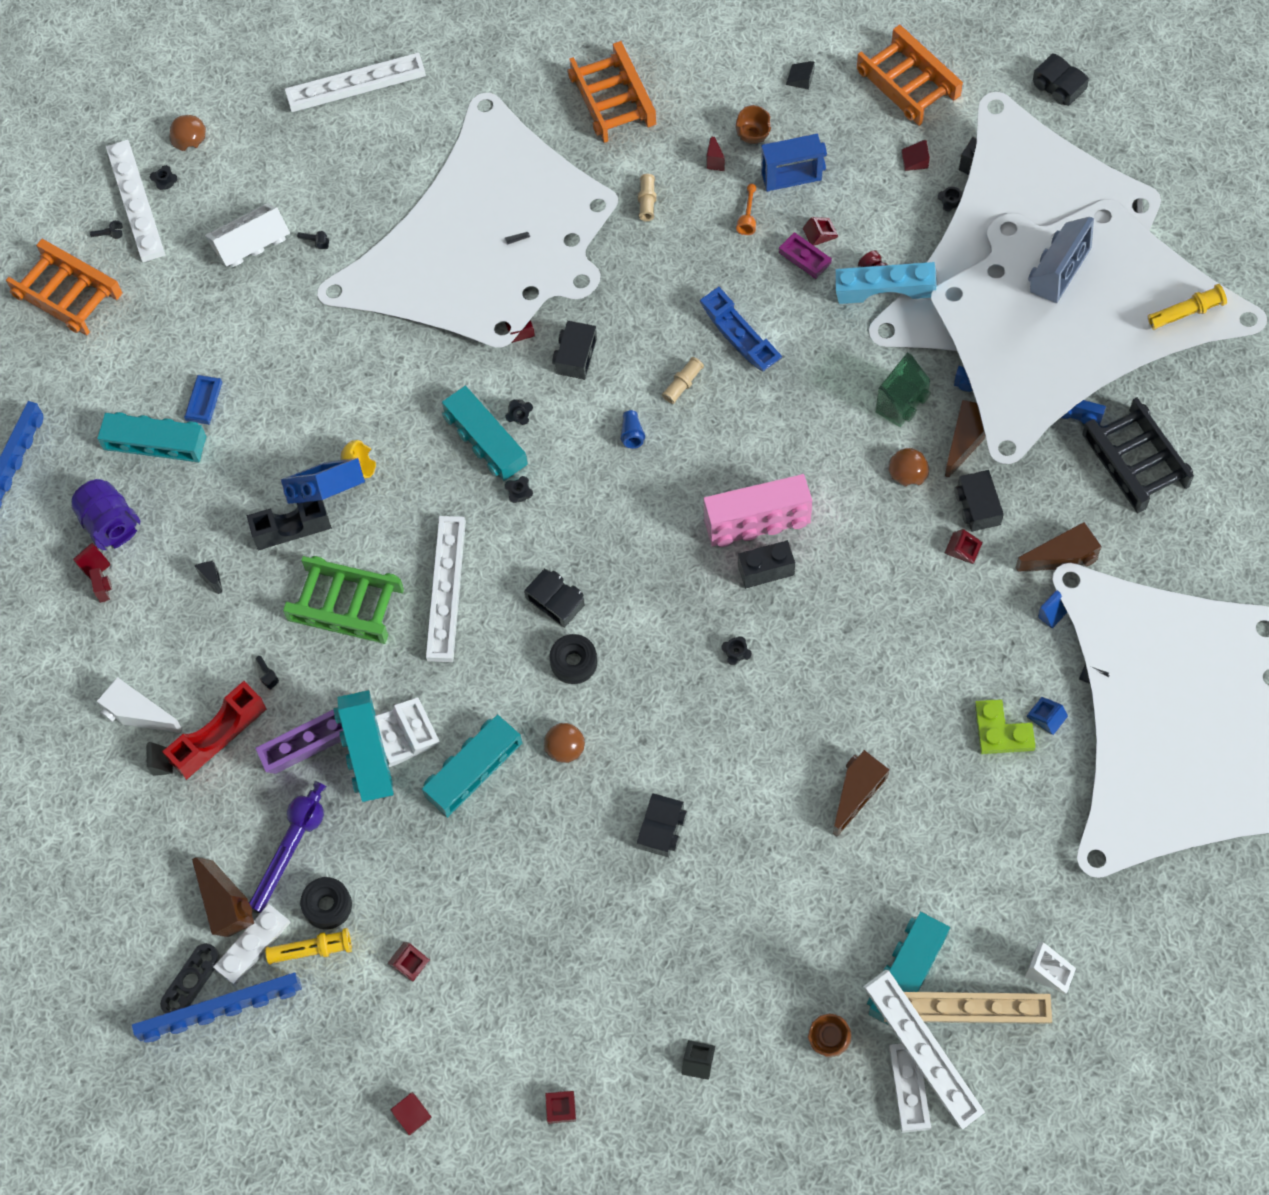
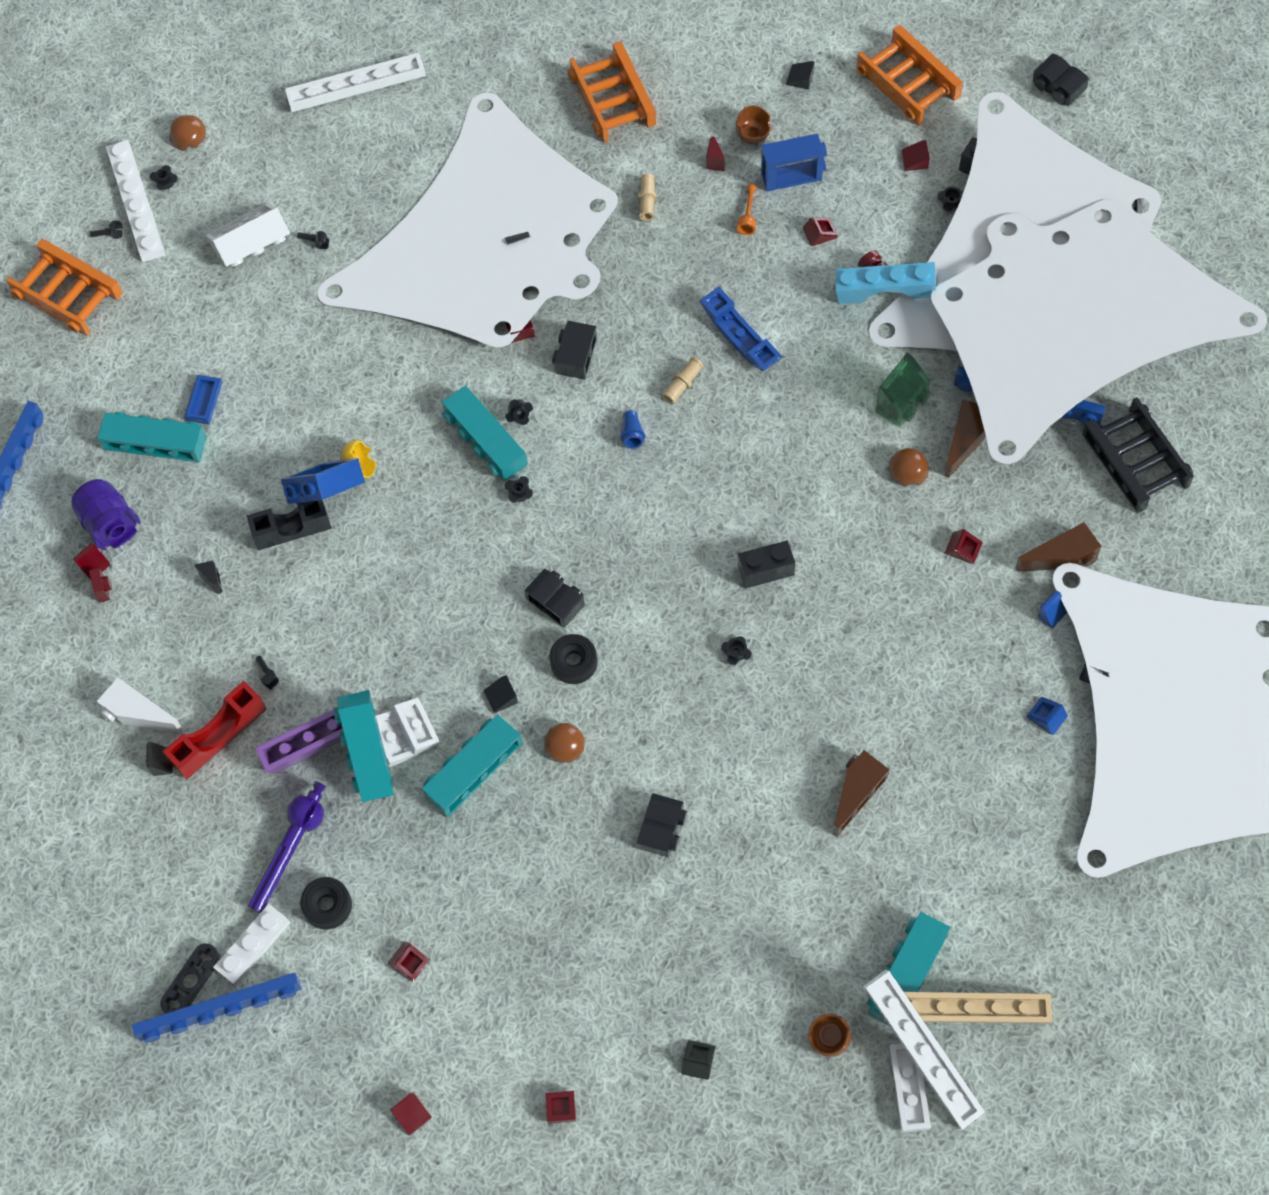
(223, 902): reddish brown slope -> none
(323, 941): yellow pin -> none
(349, 622): bright green fence -> none
(446, 589): white plate -> none
(501, 694): none -> black slope
(757, 510): bright pink brick -> none
(805, 255): magenta plate -> none
(979, 500): black brick -> none
(1001, 737): lime plate -> none
(1050, 969): white slope -> none
(1062, 259): sand blue slope -> none
(1197, 304): yellow pin -> none

